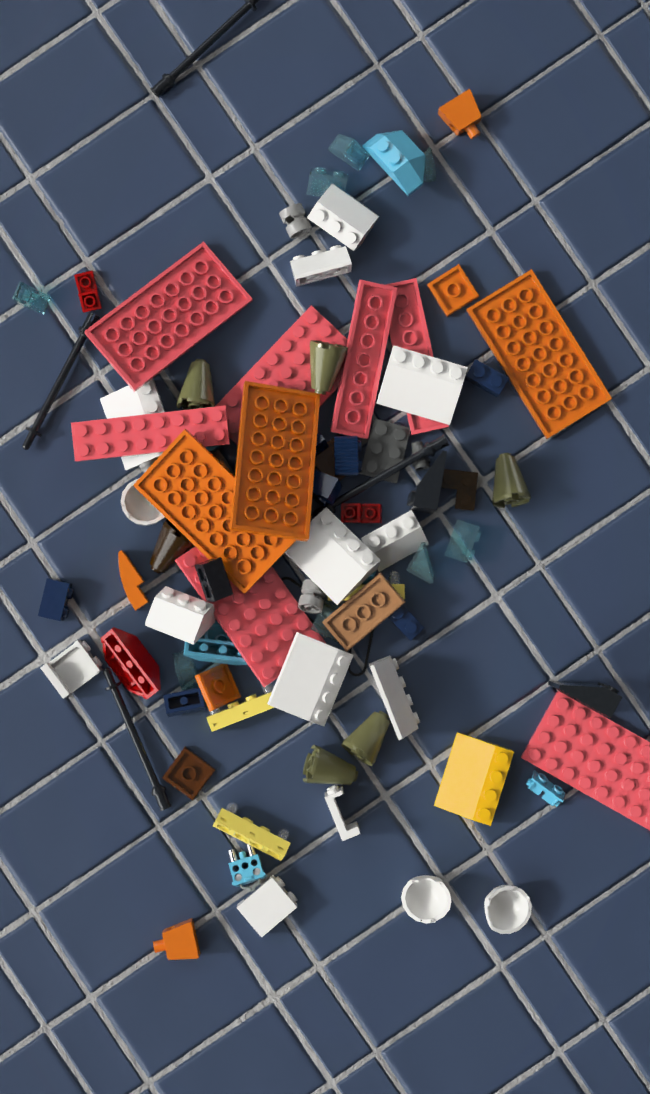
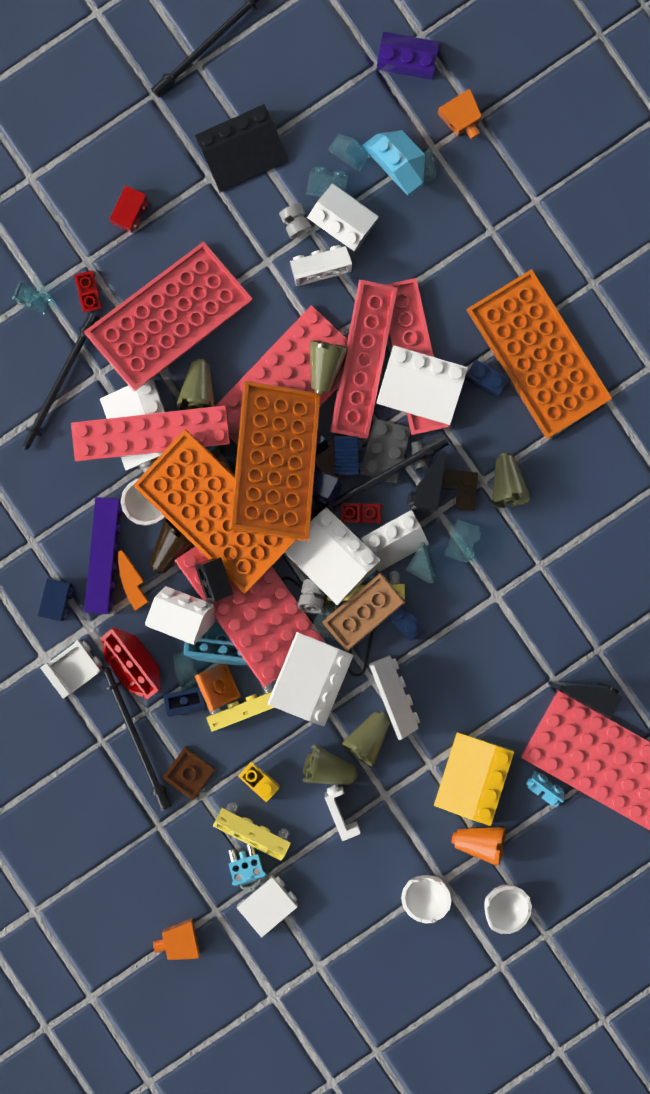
(102, 556): none -> dark purple brick
(129, 209): none -> red brick
(241, 148): none -> black slope
(259, 781): none -> yellow slope
(407, 55): none -> dark purple slope
(453, 290): orange tile -> none
(481, 843): none -> orange cone

